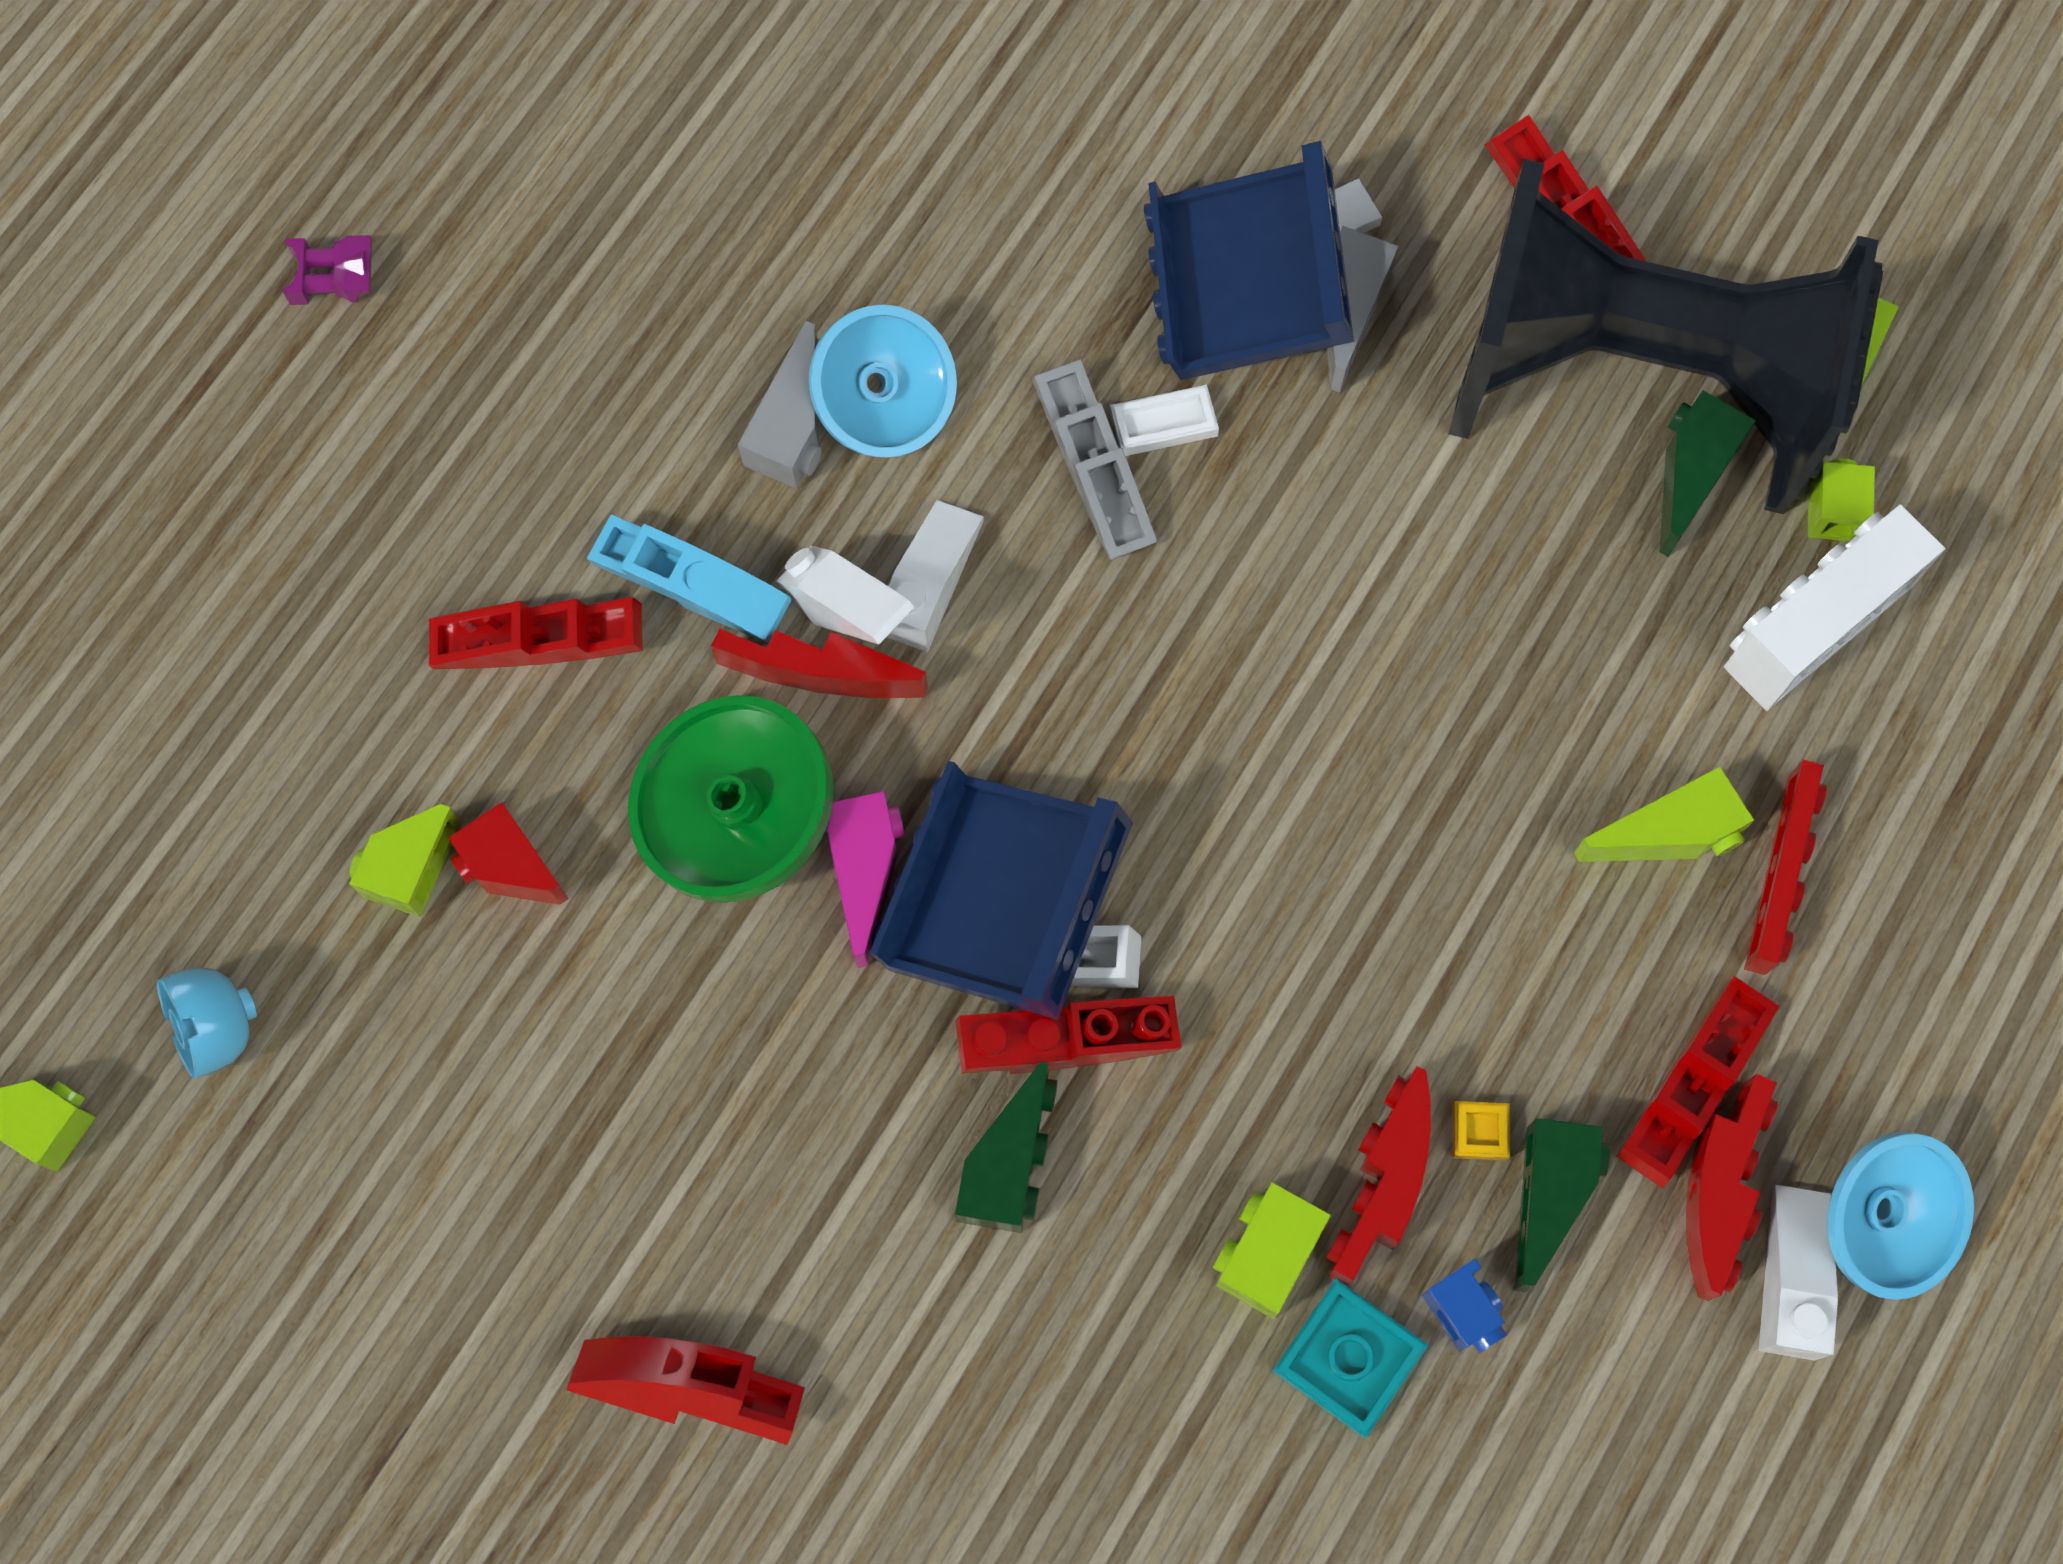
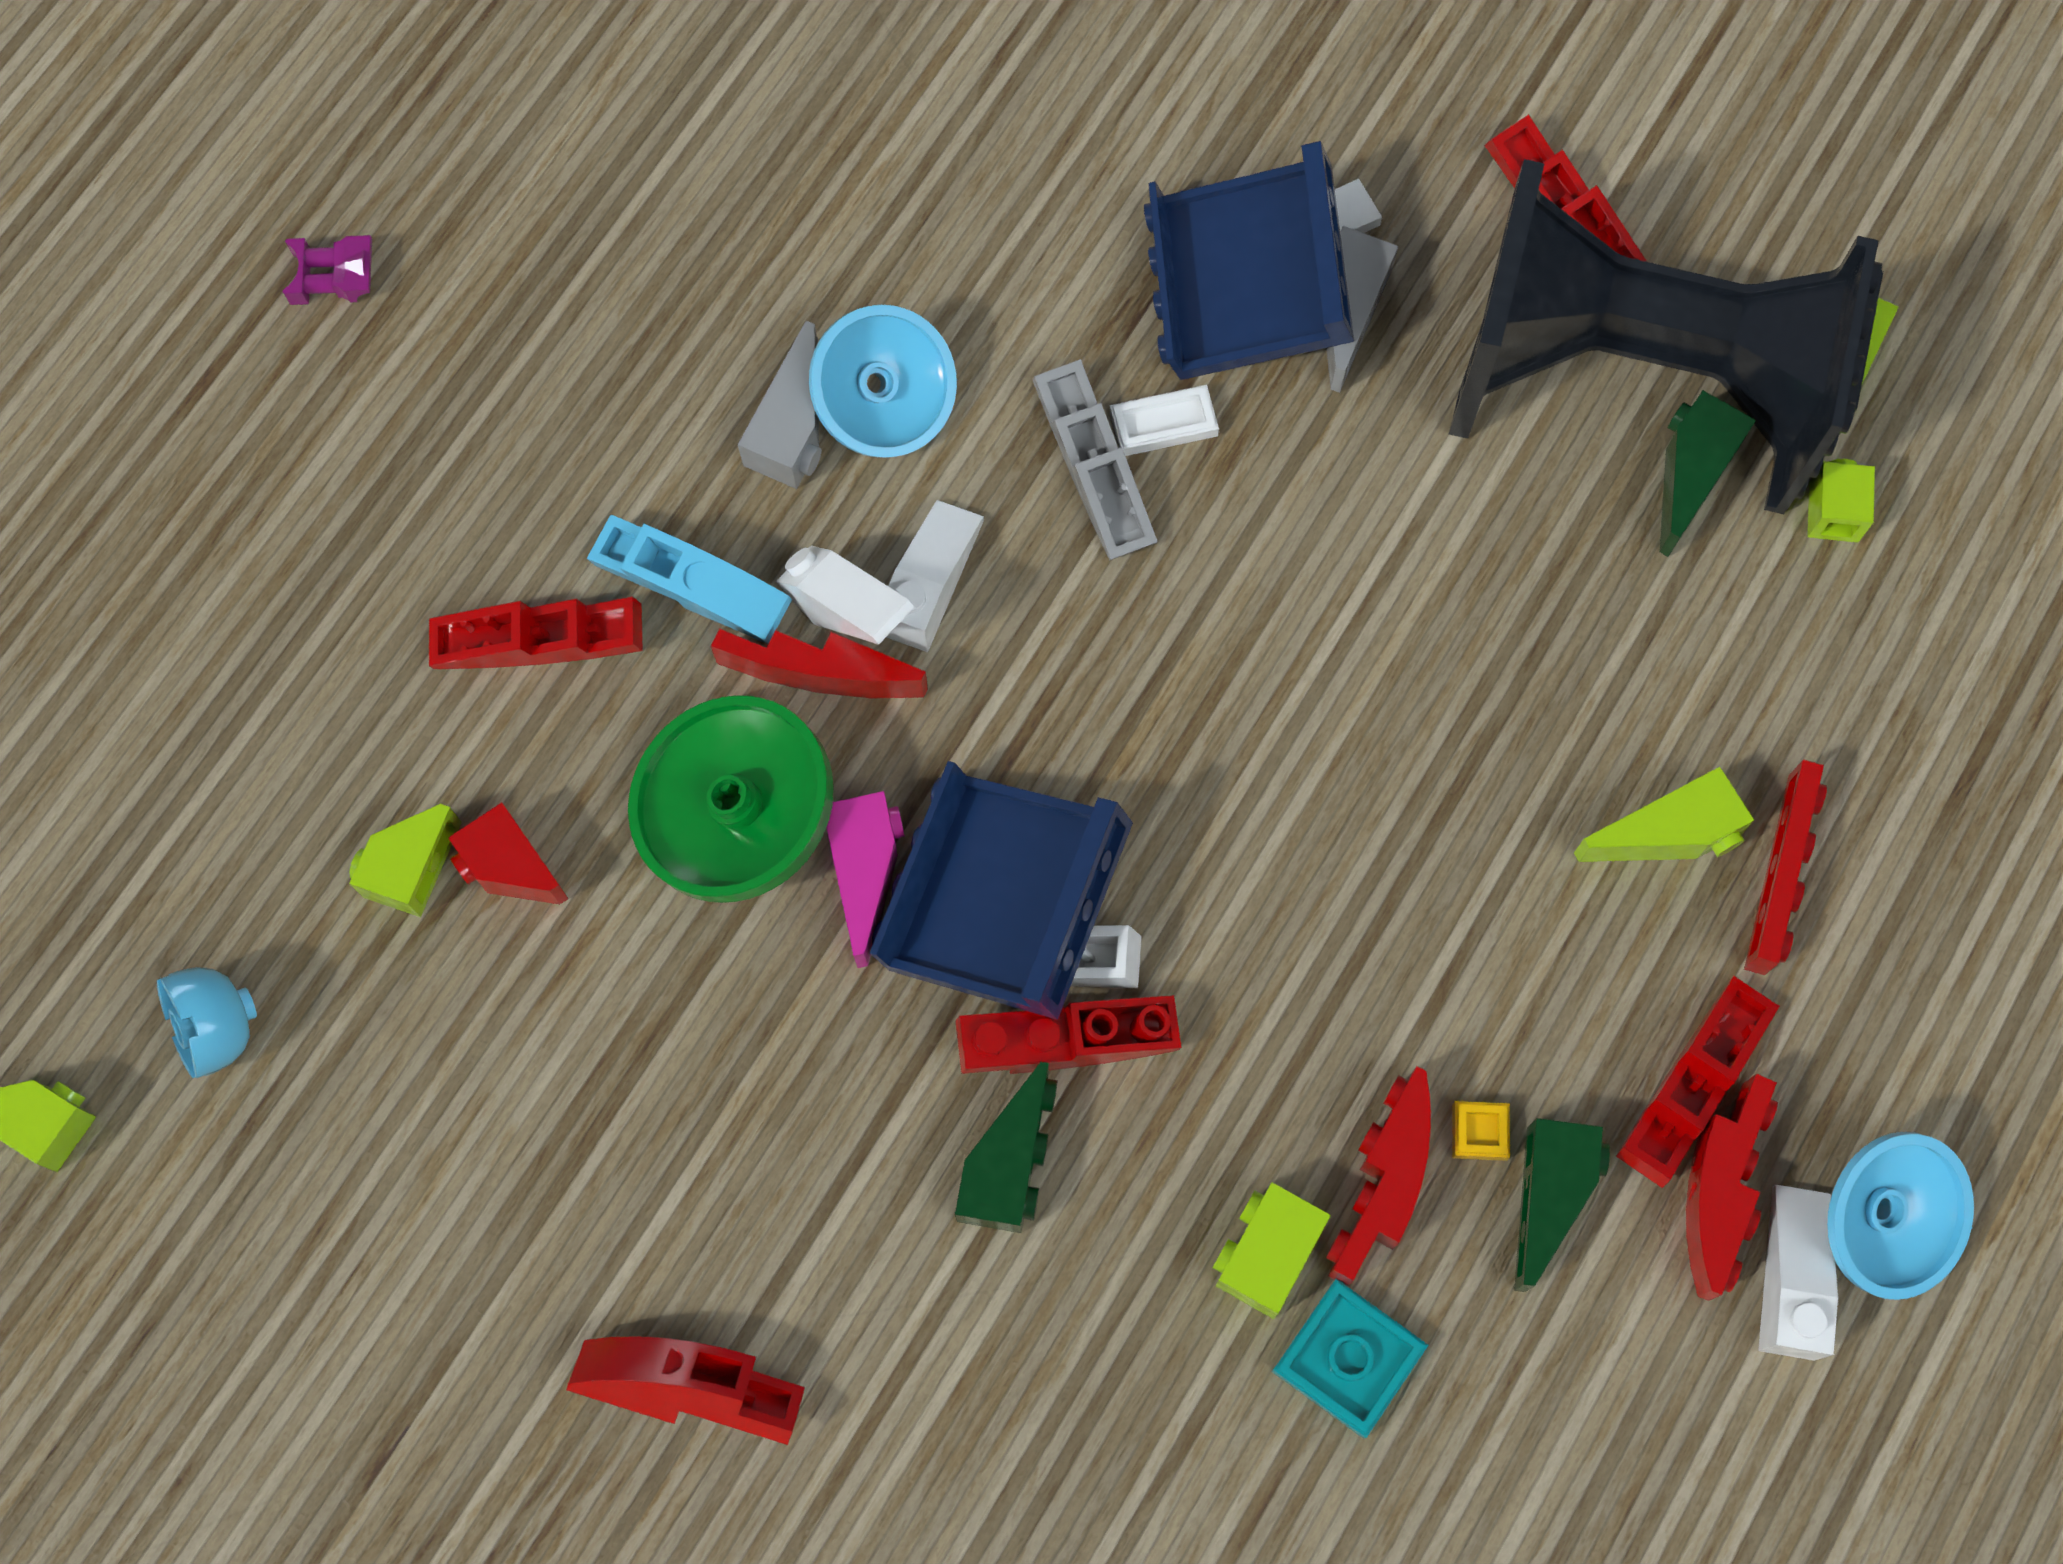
(1467, 1309): blue brick -> none
(1831, 605): white brick -> none

